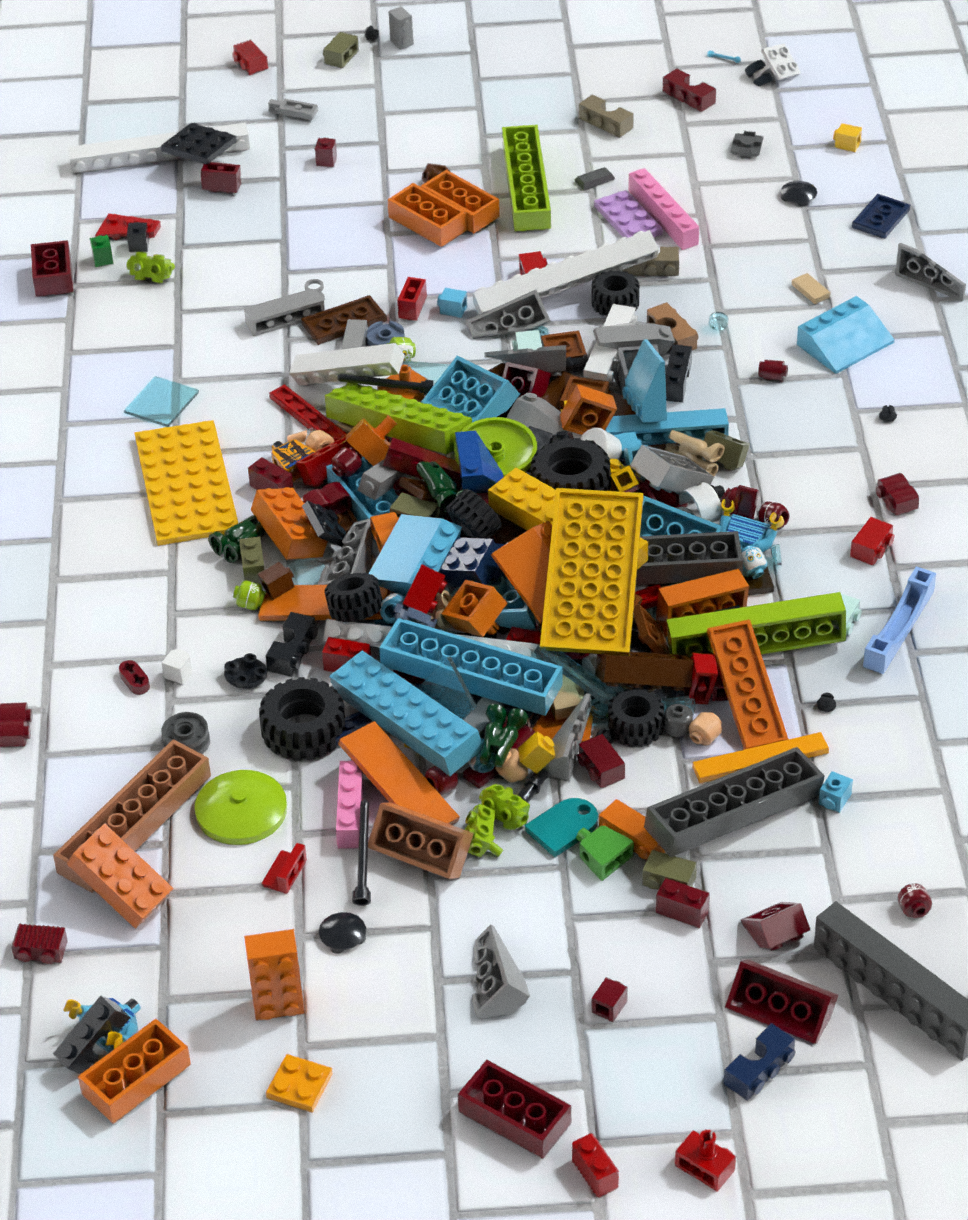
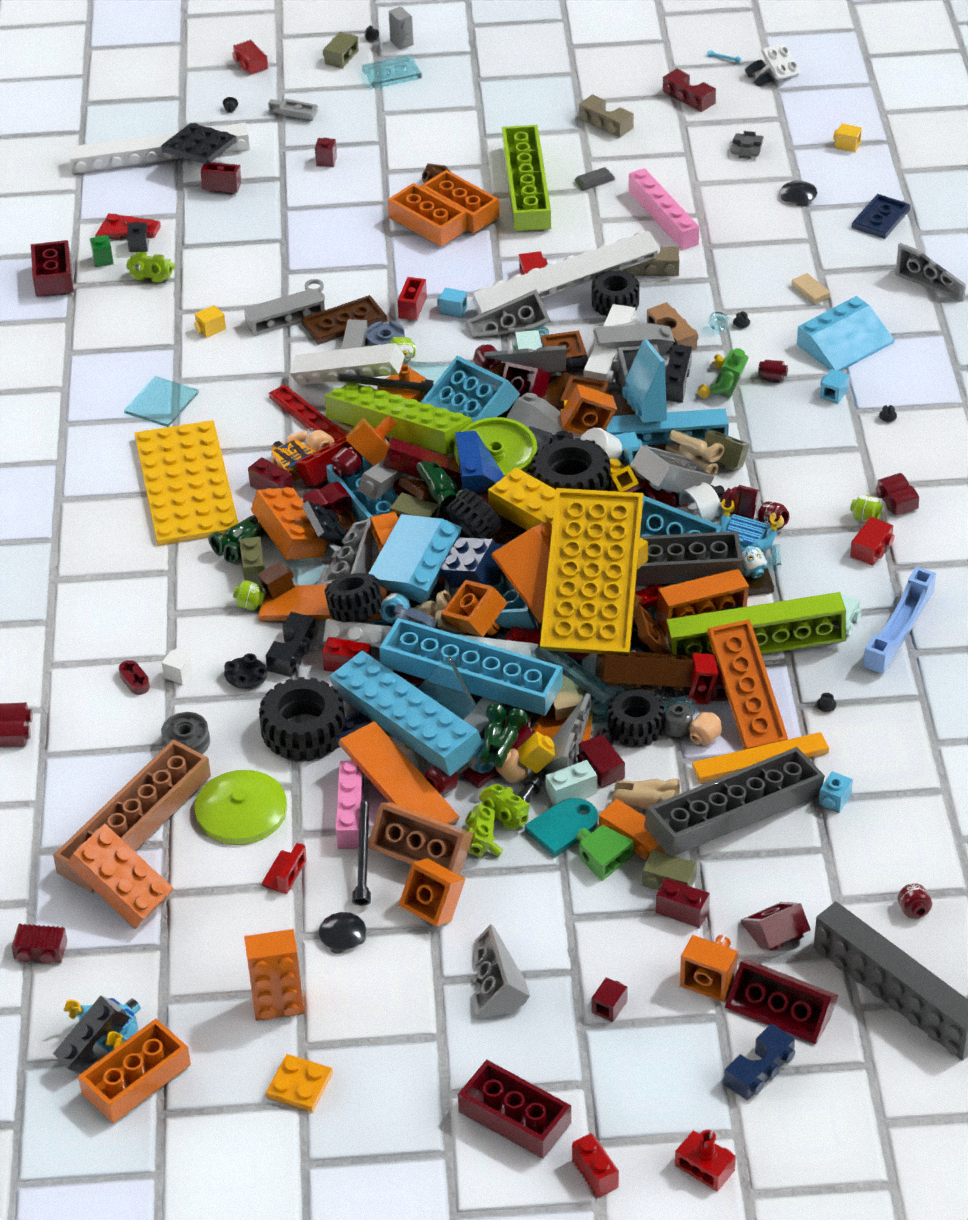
(210, 321): none -> yellow brick
(230, 104): none -> black piece
(391, 71): none -> clear light blue tile
(424, 590): red brick -> none
(431, 892): none -> orange brick
(483, 362): none -> dark red head
(571, 782): none -> light aqua brick
(626, 215): lavender plate -> none
(645, 792): none -> tan piece
(708, 967): none -> orange brick
(729, 376): none -> bright green torso
(741, 320): none -> black piece
(834, 386): none -> medium azure brick
(866, 507): none -> lime head

